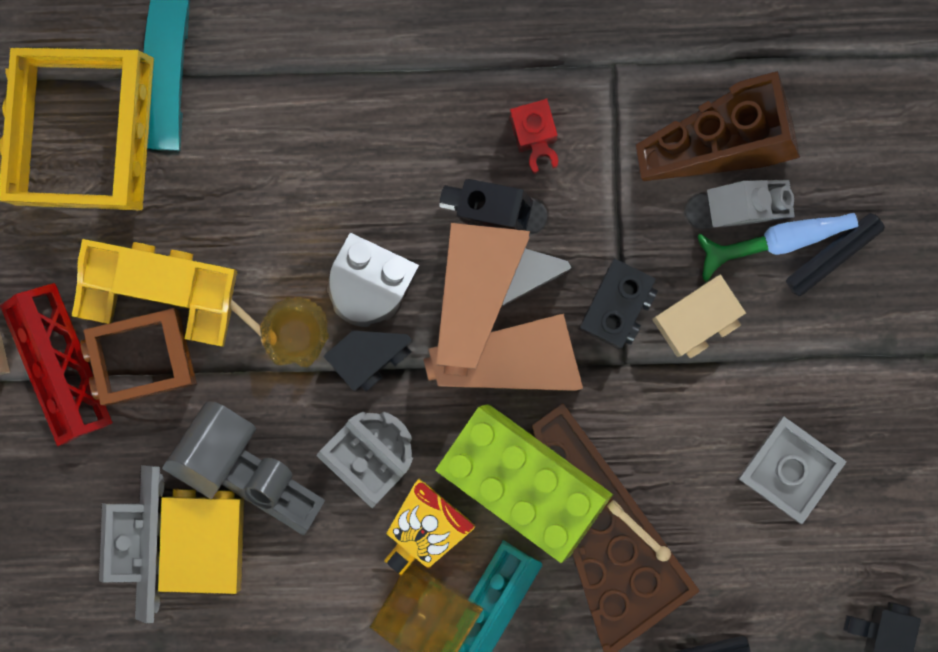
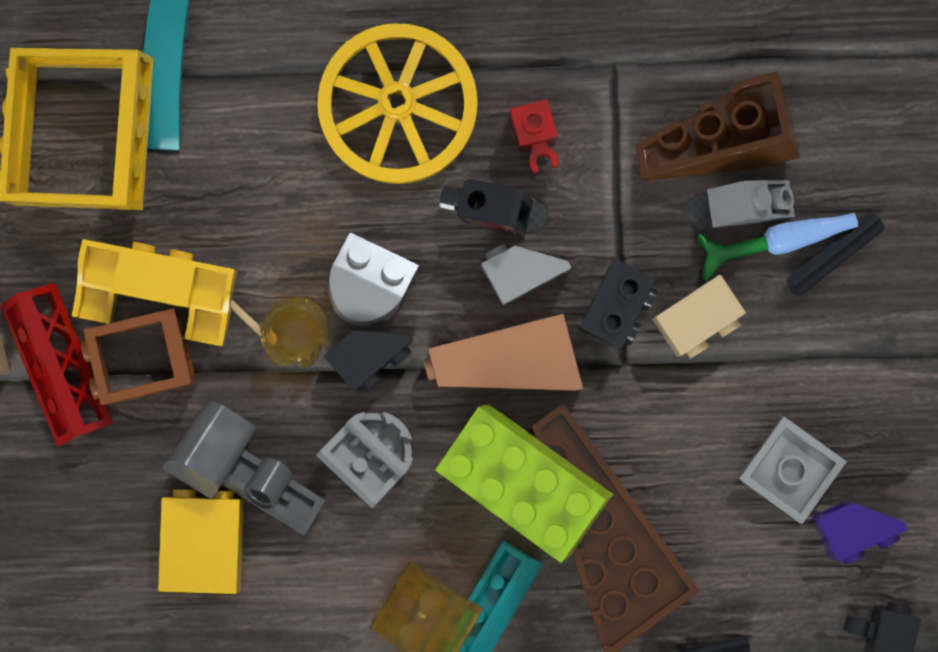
(130, 543): light grey bracket -> none
(402, 114): none -> yellow wheel
(425, 528): torso -> none
(476, 283): nougat slope -> none
(662, 552): tan hinge -> none
(853, 528): none -> dark purple slope

